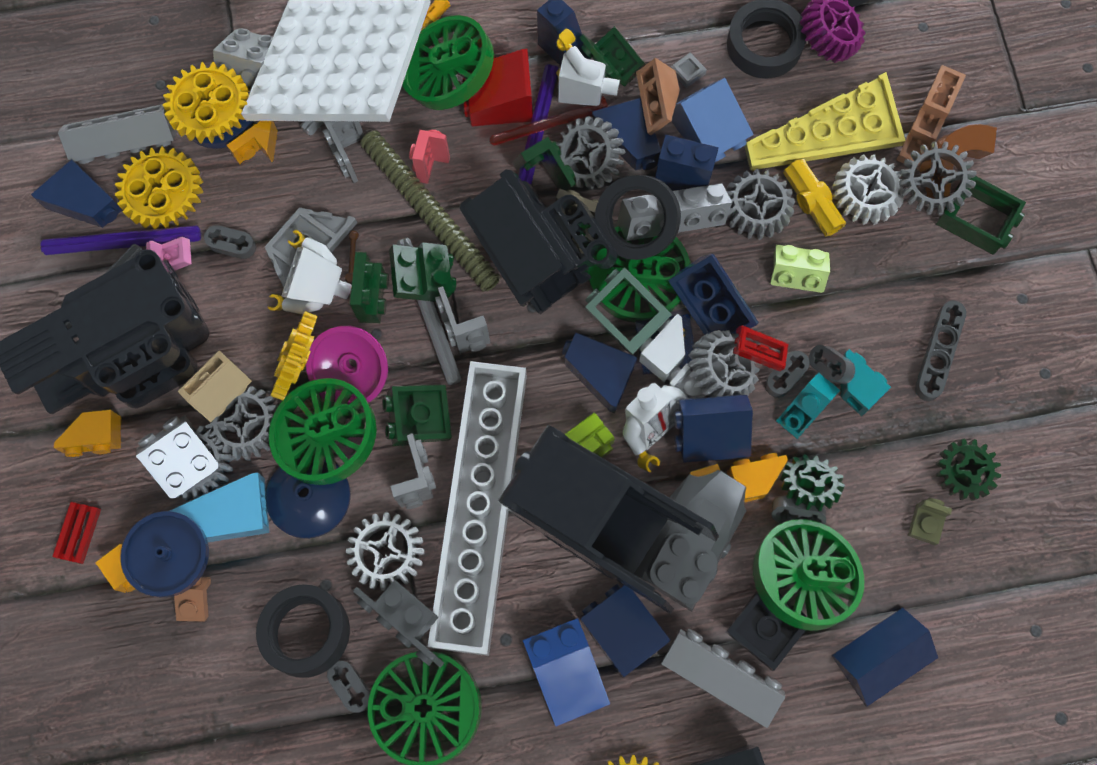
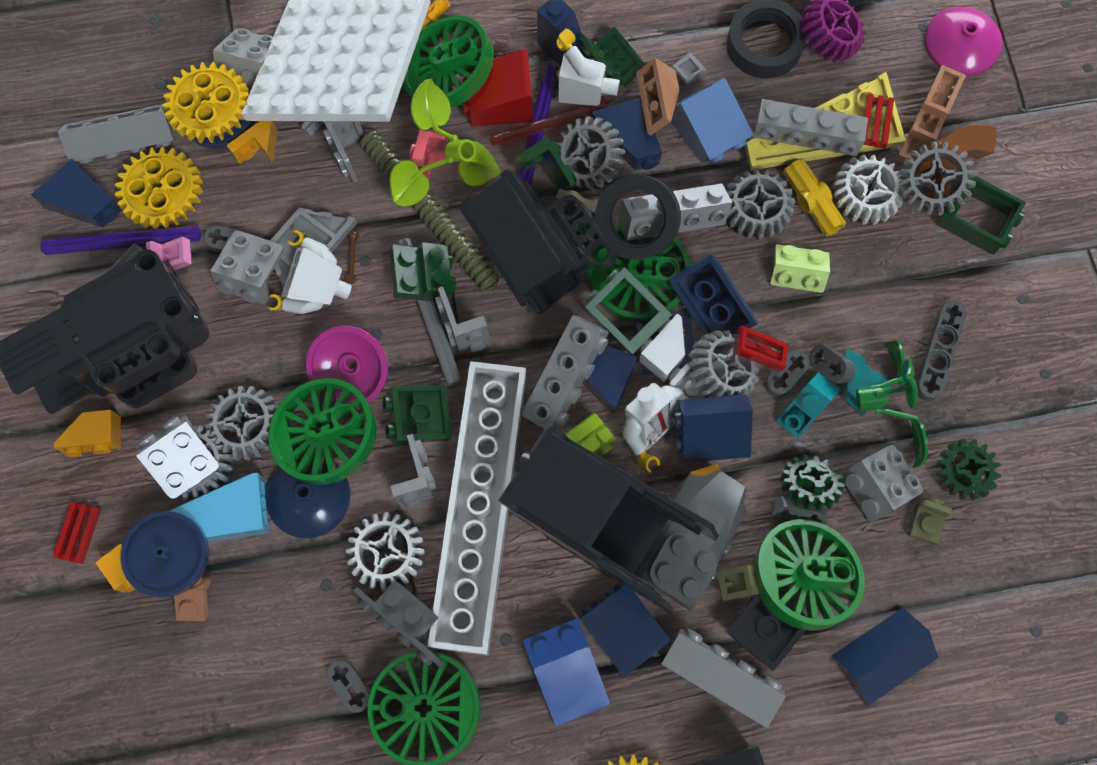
(214, 386): tan slope -> none
(246, 267): none -> light grey bracket
(276, 610): black tyre -> none
(294, 355): yellow gear -> none
(368, 289): dark green plate -> none
(476, 164): none -> lime plant
(565, 373): none -> light grey brick
(685, 163): dark blue brick -> none
(737, 583): none -> olive bracket
(757, 475): light orange slope -> none
(810, 127): none -> light grey brick
(878, 396): none -> green plant
(879, 102): none -> red tile
(882, 483): none -> light grey bracket
(958, 49): none -> dark pink dish

